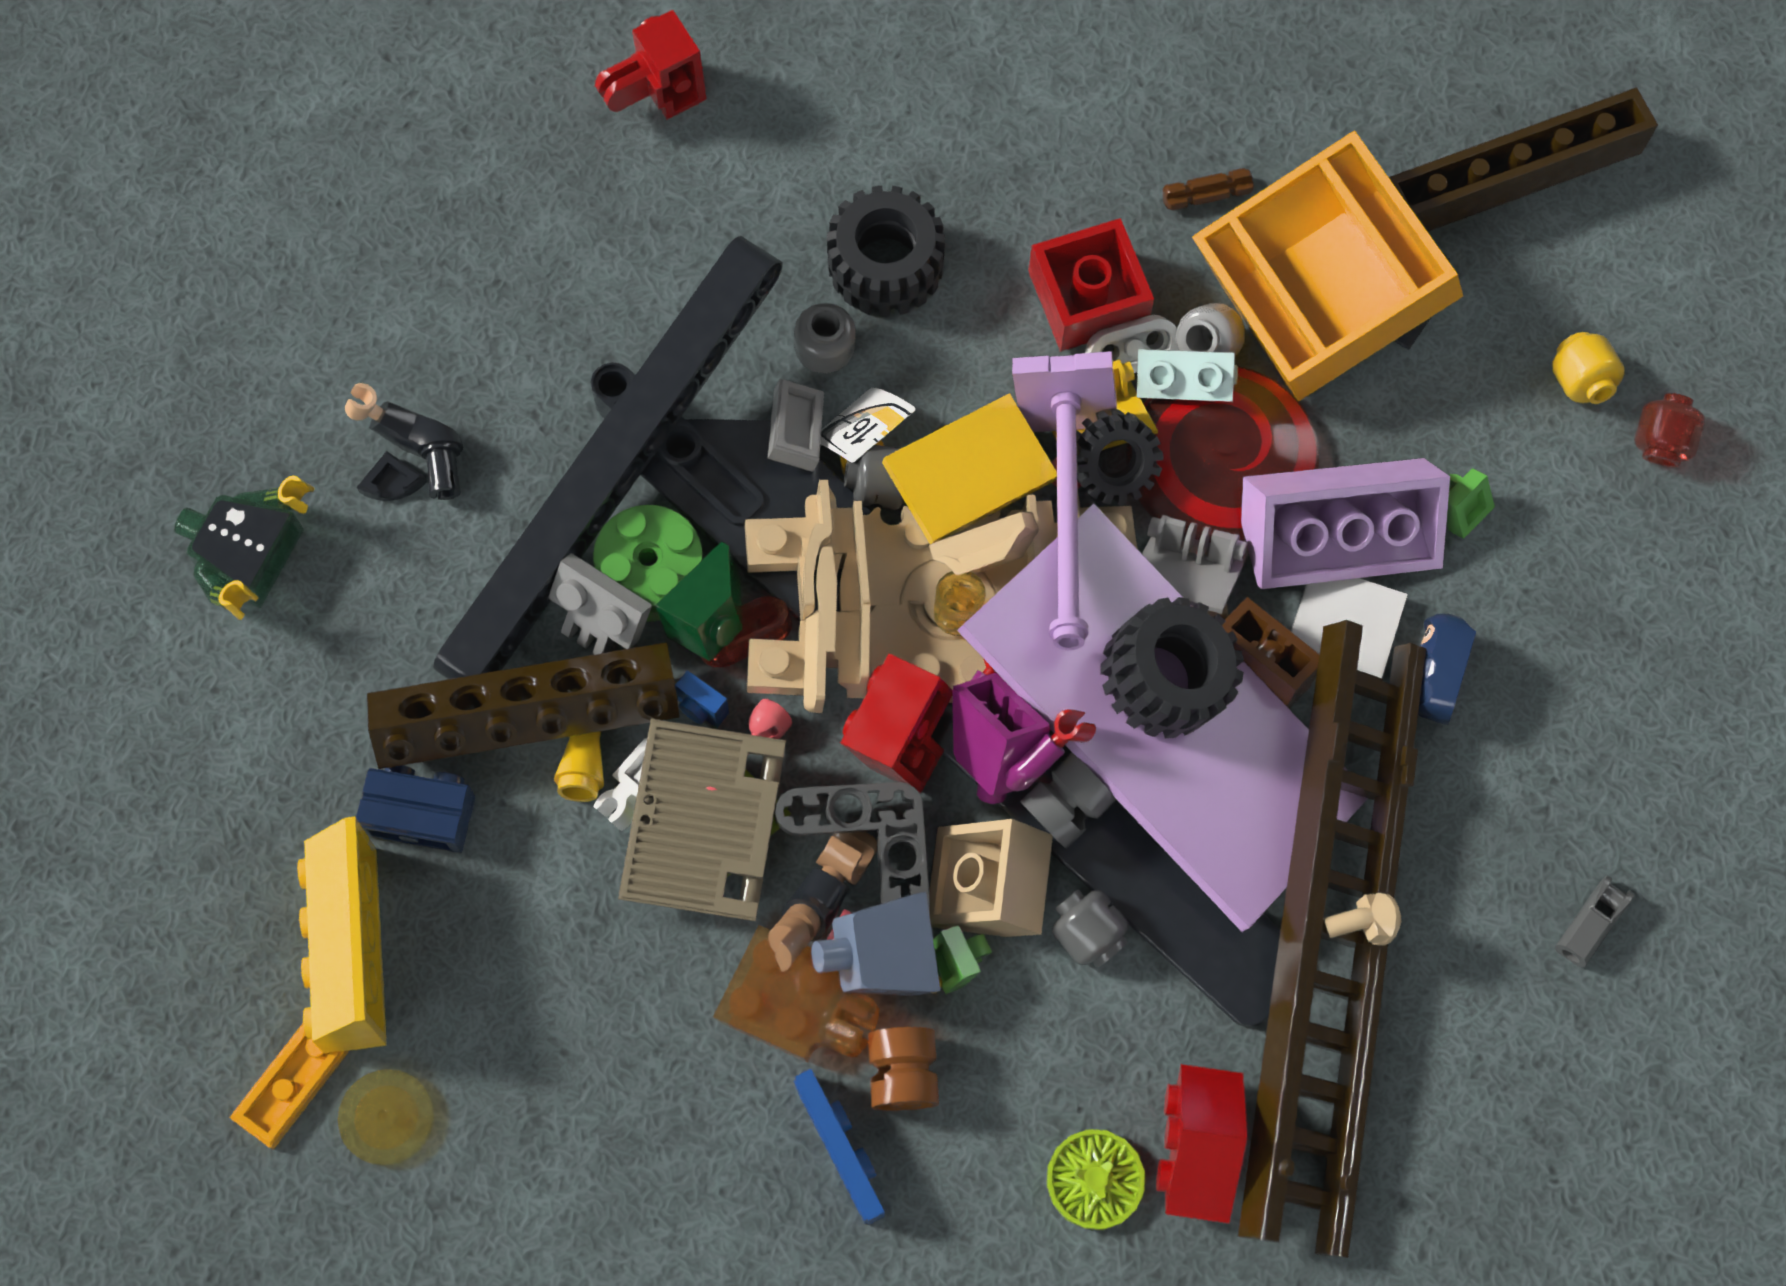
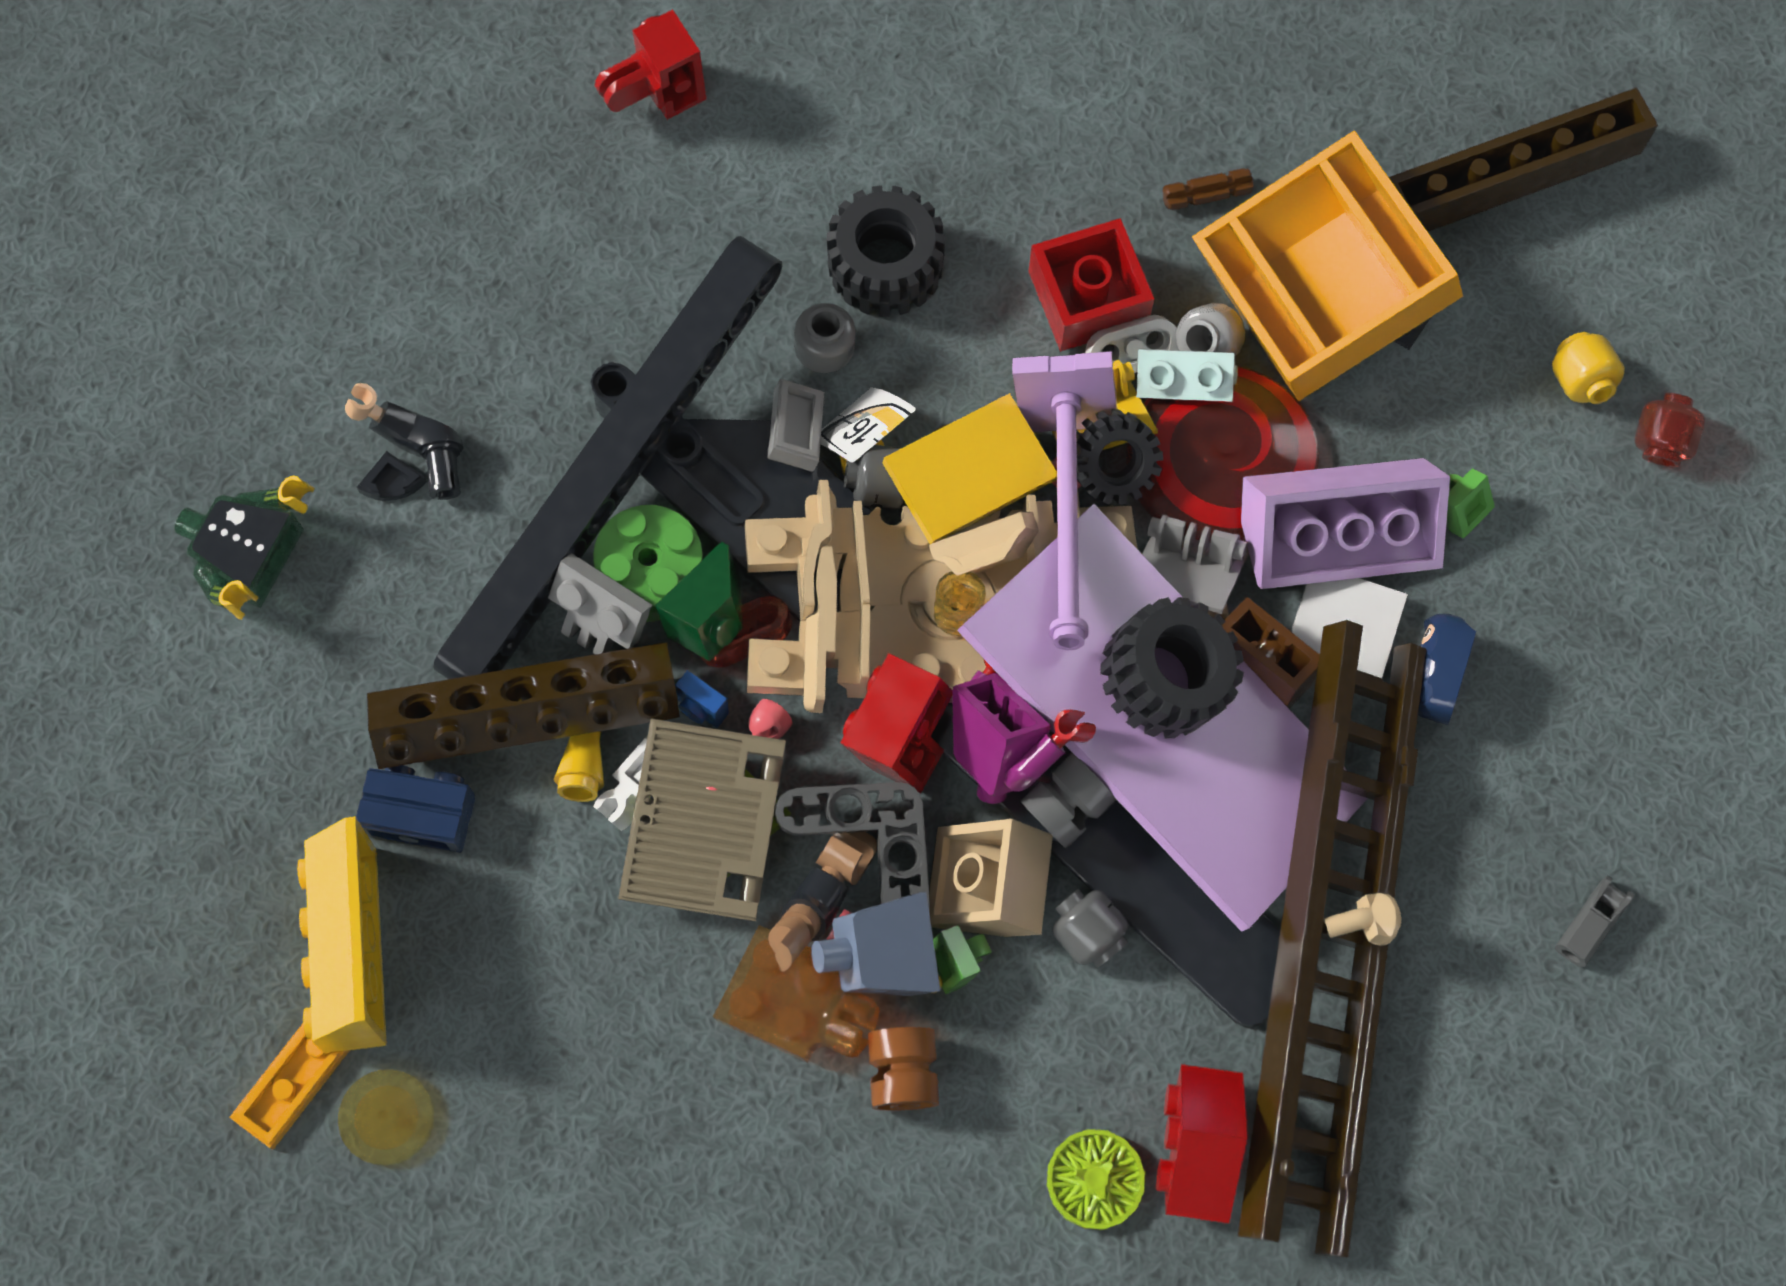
(851, 1165): blue plate -> none

